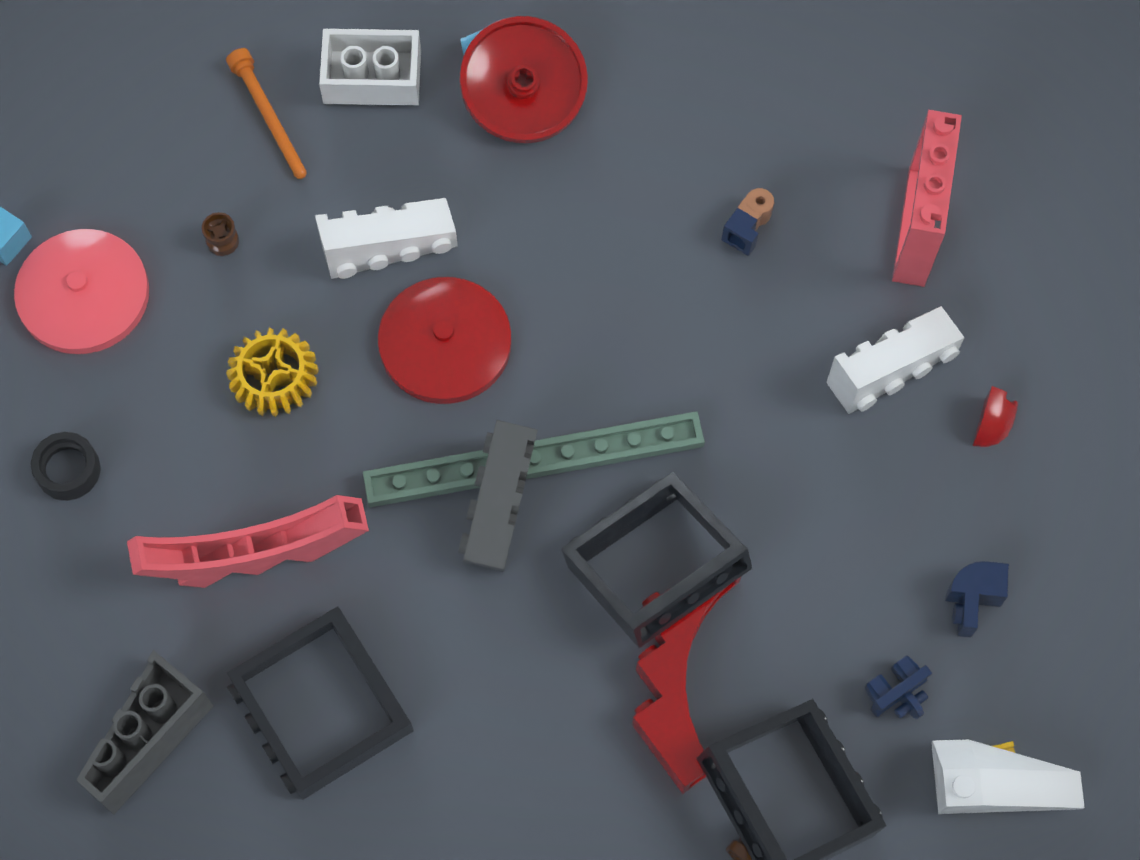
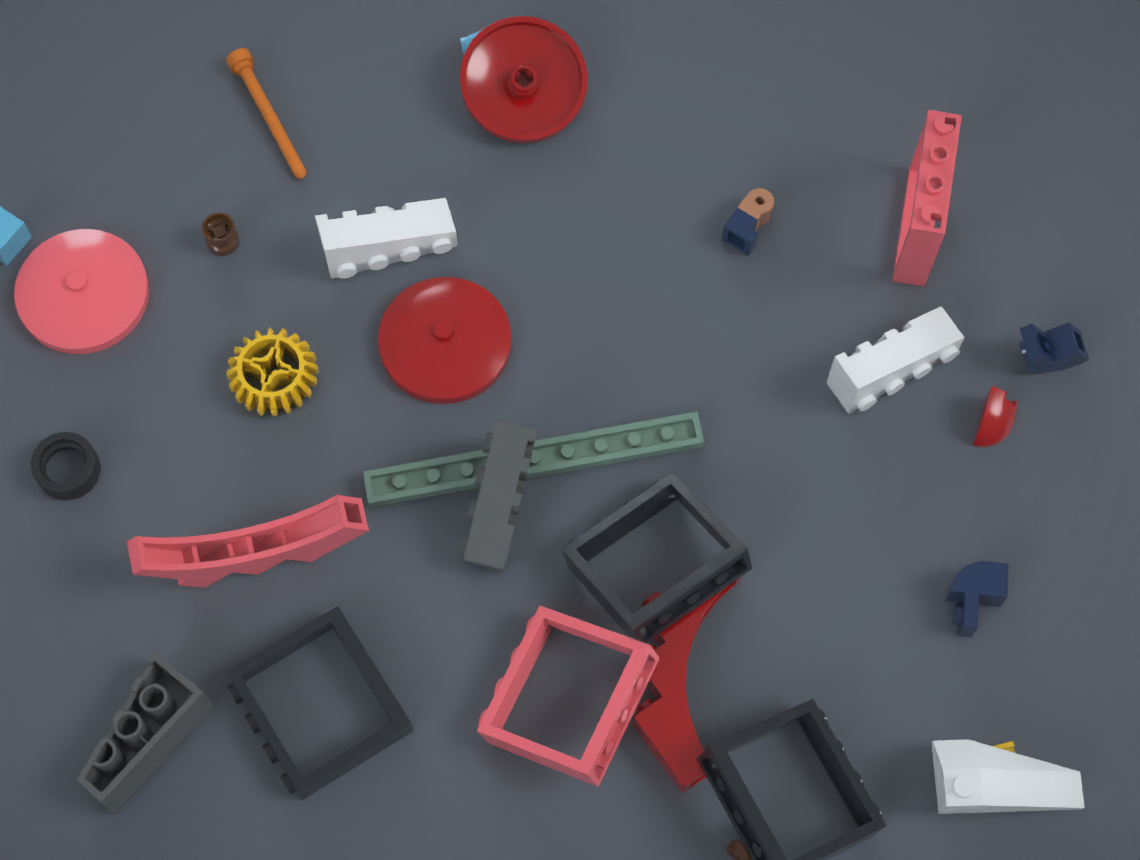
(370, 67): white brick -> none
(614, 718): none -> coral window
(911, 679): dark blue hips -> none
(1052, 349): none -> dark blue brick

